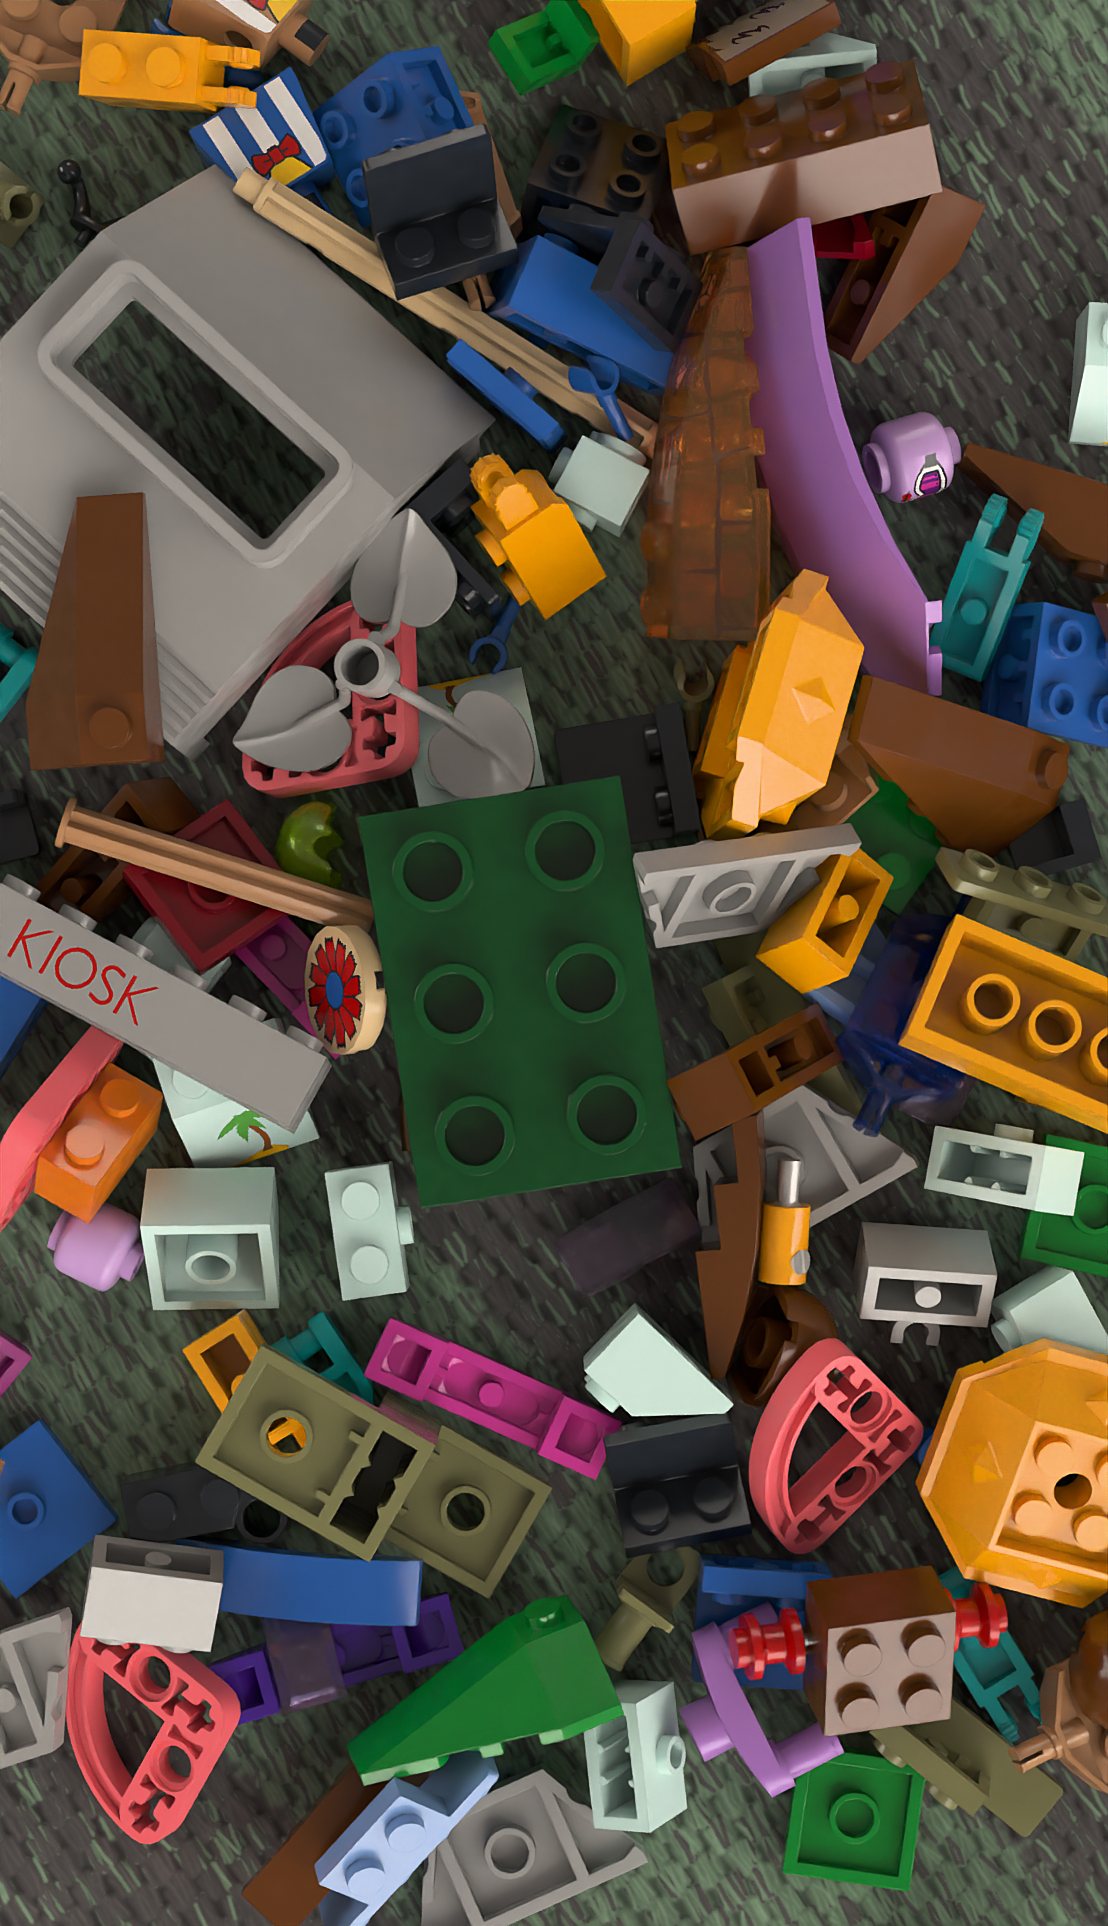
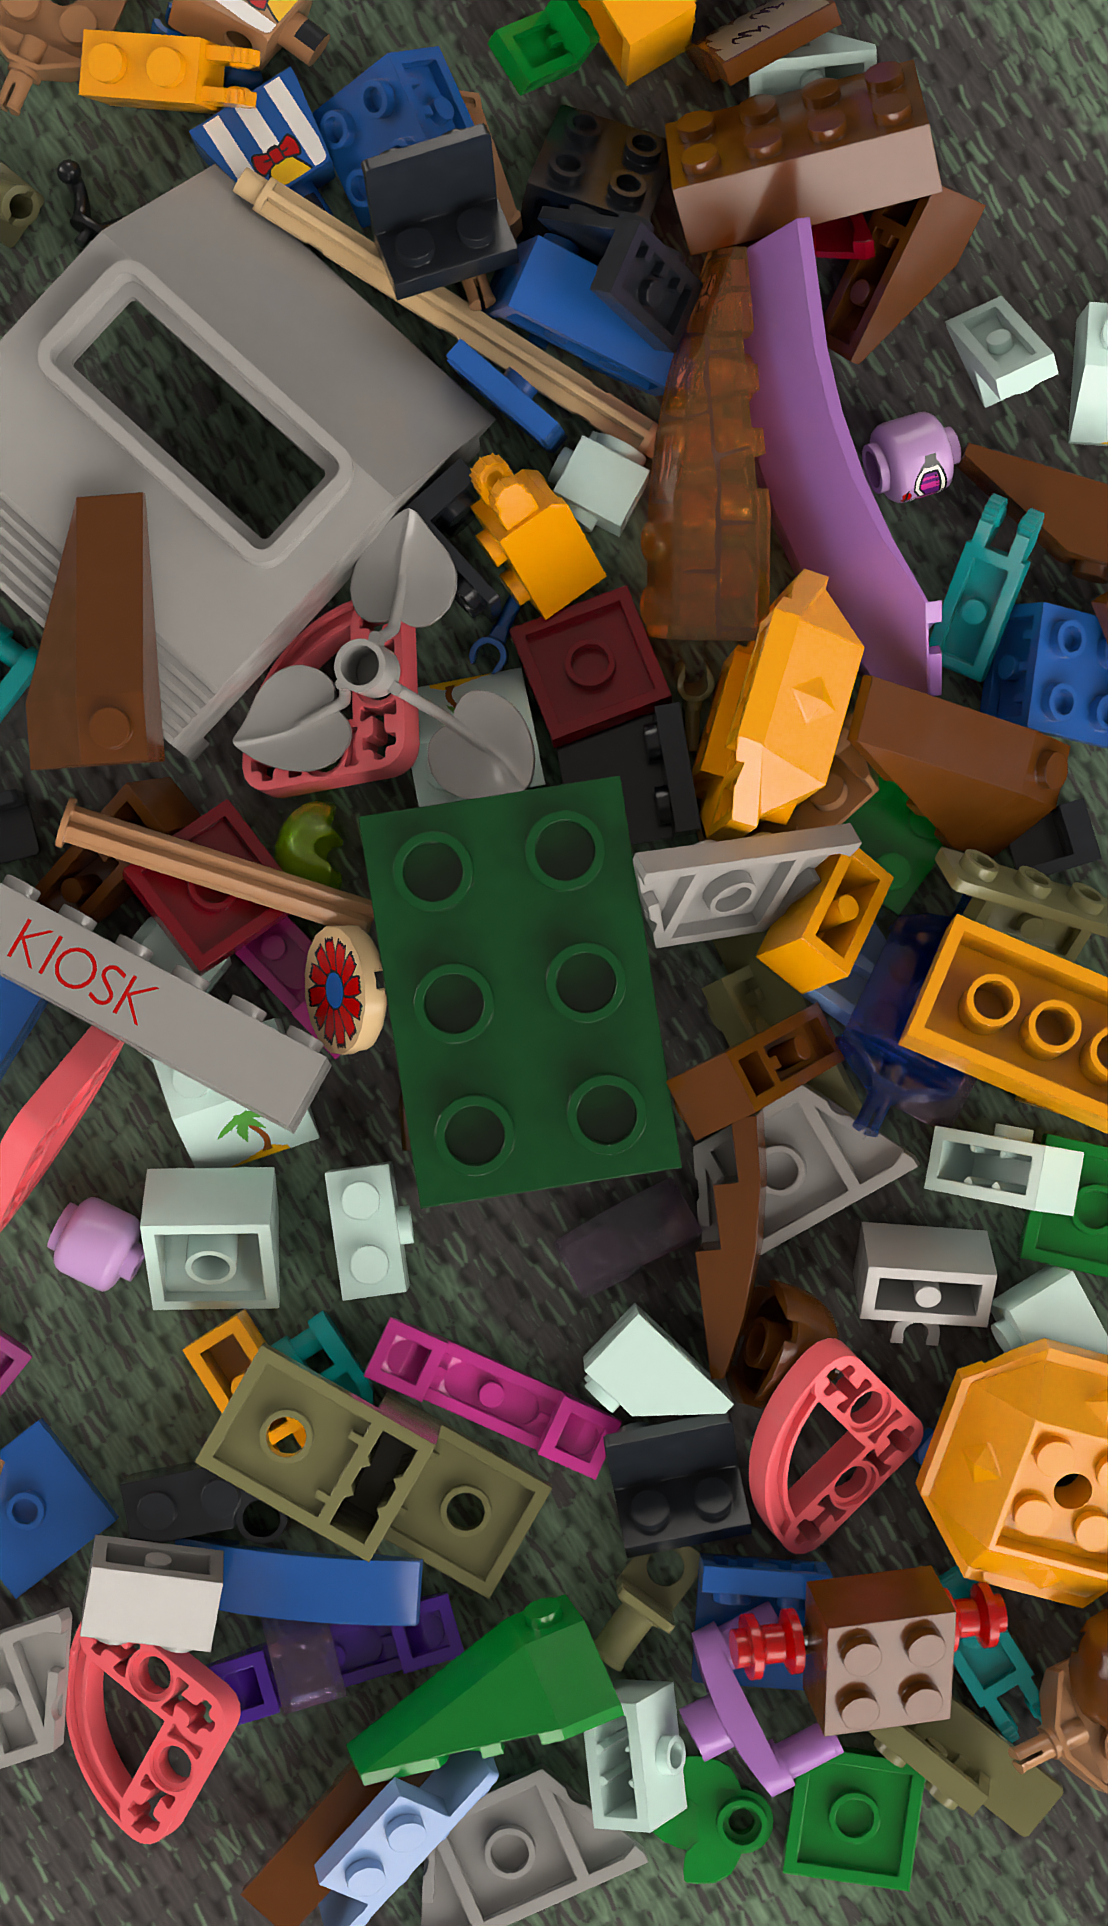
(98, 1142): orange brick -> none
(590, 666): none -> dark red plate
(602, 382): blue hand -> none
(704, 1826): none -> green plate
(785, 1230): light orange piece -> none
(1000, 351): none -> light aqua slope

